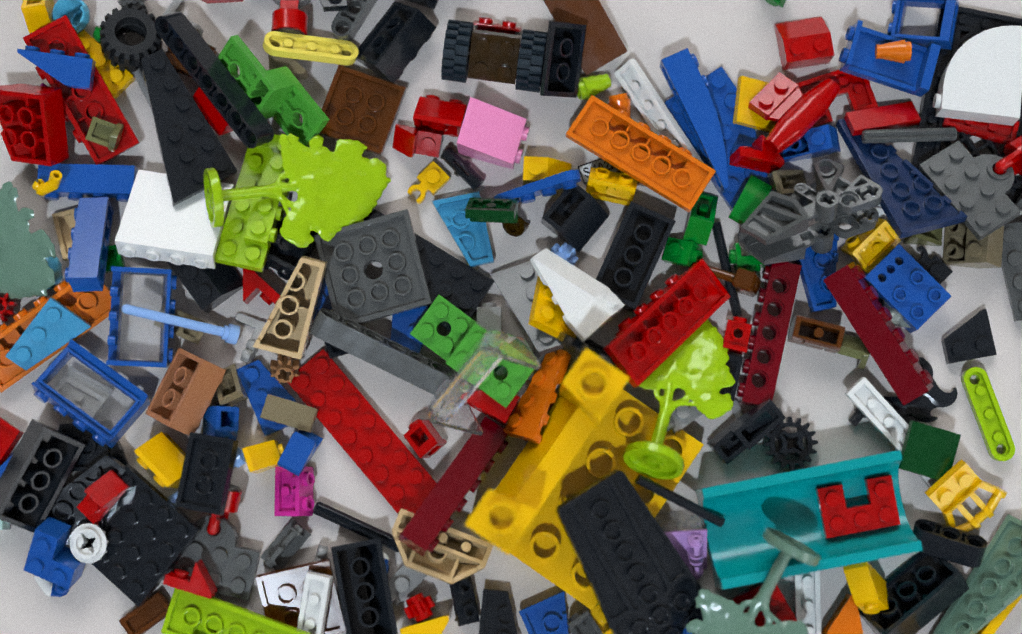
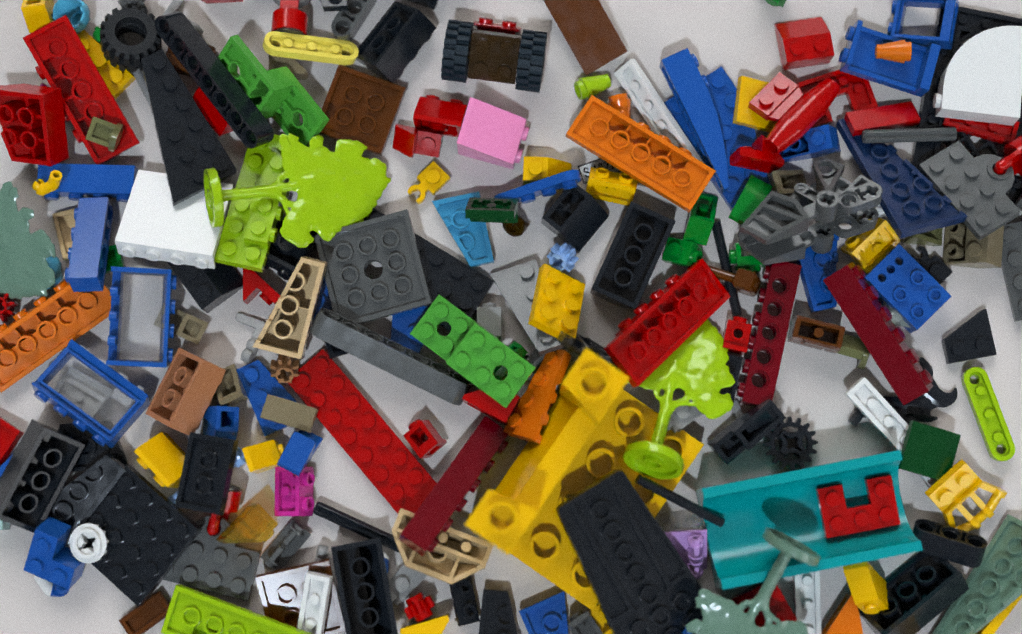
(46, 334): dark azure wing -> none
(71, 71): blue slope -> none
(102, 496): red slope -> none
(198, 583): red slope -> none
(228, 333): light blue piece -> none
(250, 526): none -> clear yellow slope
(449, 400): clear windscreen -> none
(473, 179): black pin -> none
(562, 59): black slope -> none
(582, 298): white wedge -> none

